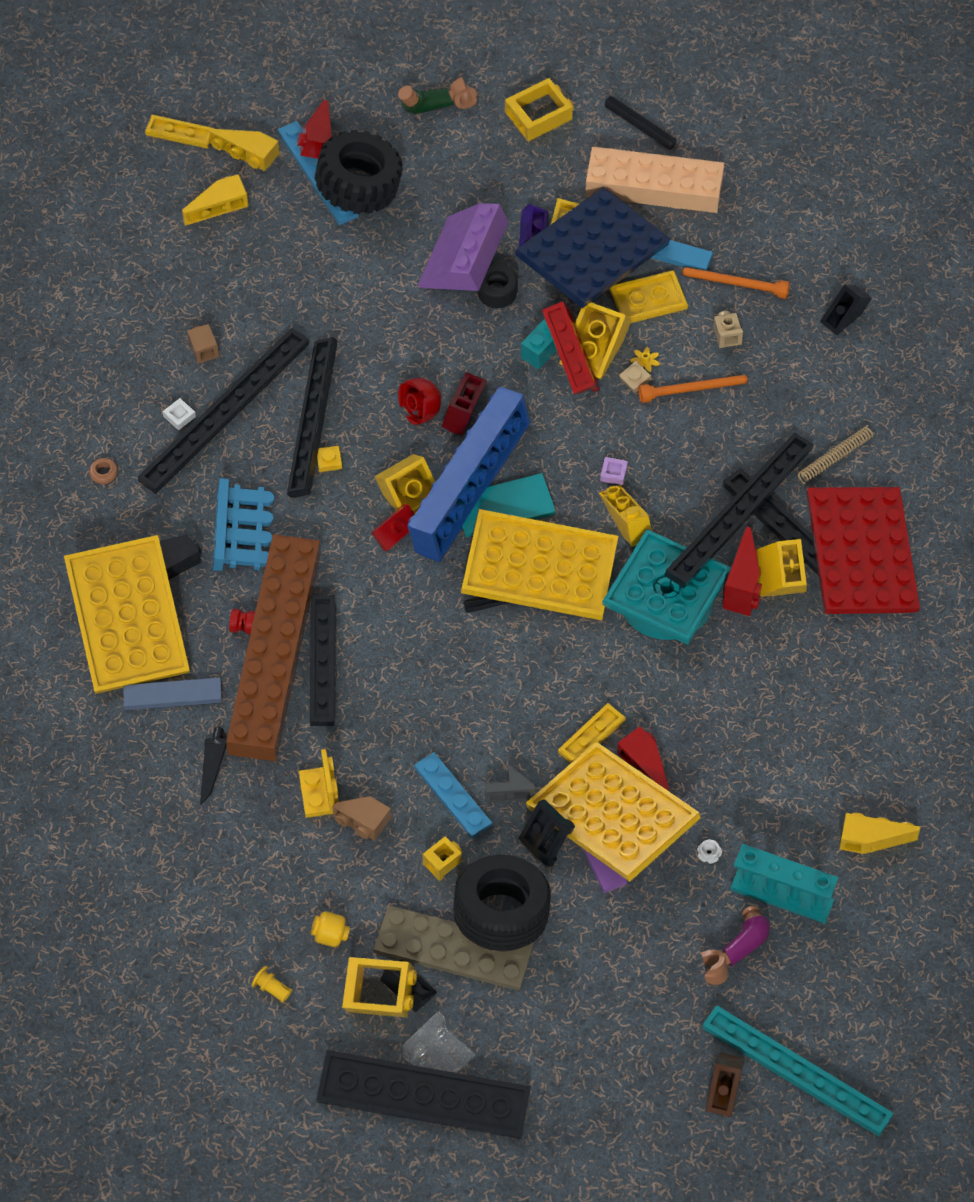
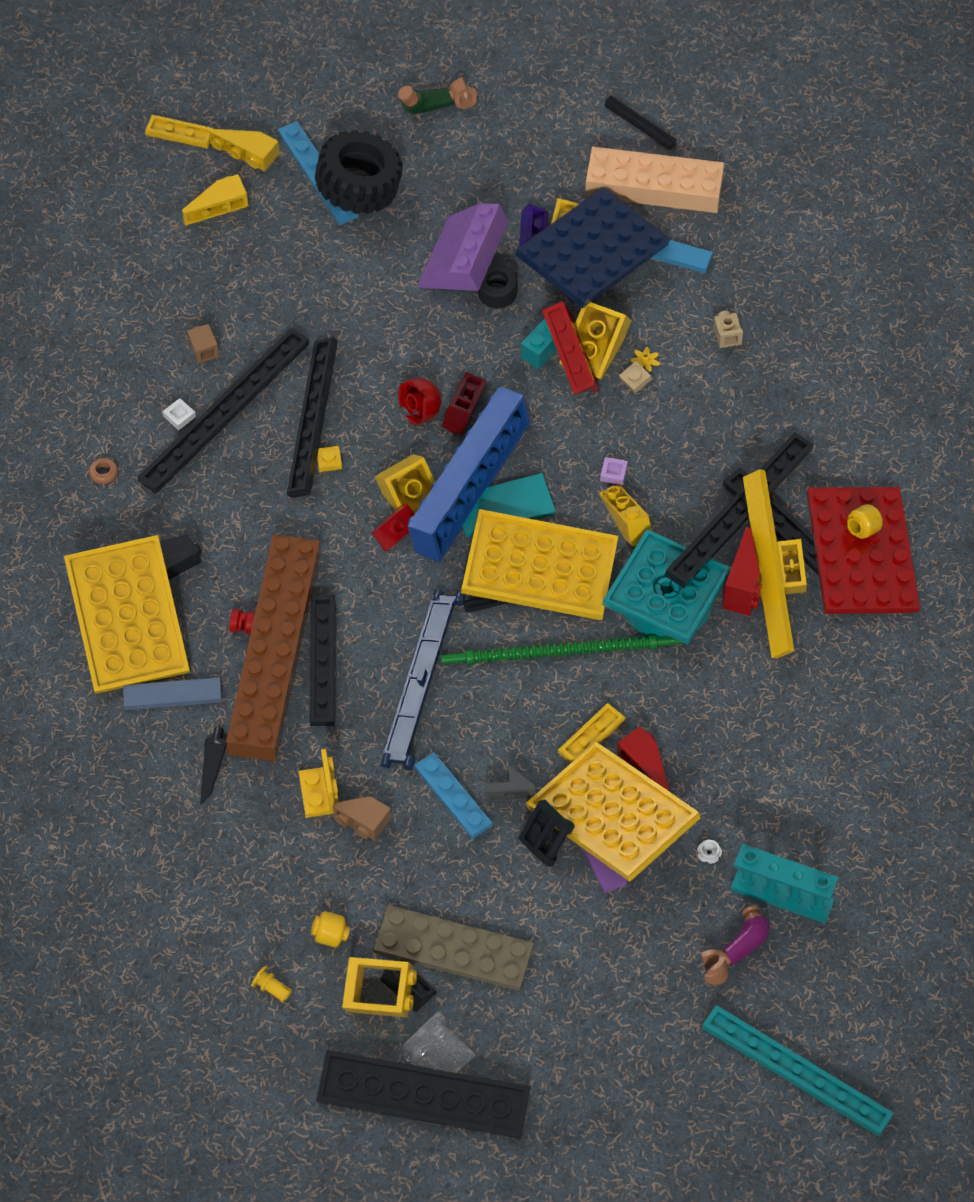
(241, 536): dark azure fence -> none
(316, 132): red slope -> none
(419, 679): none -> piece
(440, 850): yellow brick -> none
(471, 656): none -> green hose
(497, 928): black tyre -> none
(533, 129): yellow window -> none
(647, 392): orange piece -> none
(649, 296): yellow tile -> none
(725, 1084): reddish brown slope -> none
(769, 564): none -> yellow tile
(778, 288): orange piece -> none
(816, 463): tan piece -> none
(845, 308): black slope -> none
(864, 521): none -> yellow head
(871, 834): yellow slope -> none

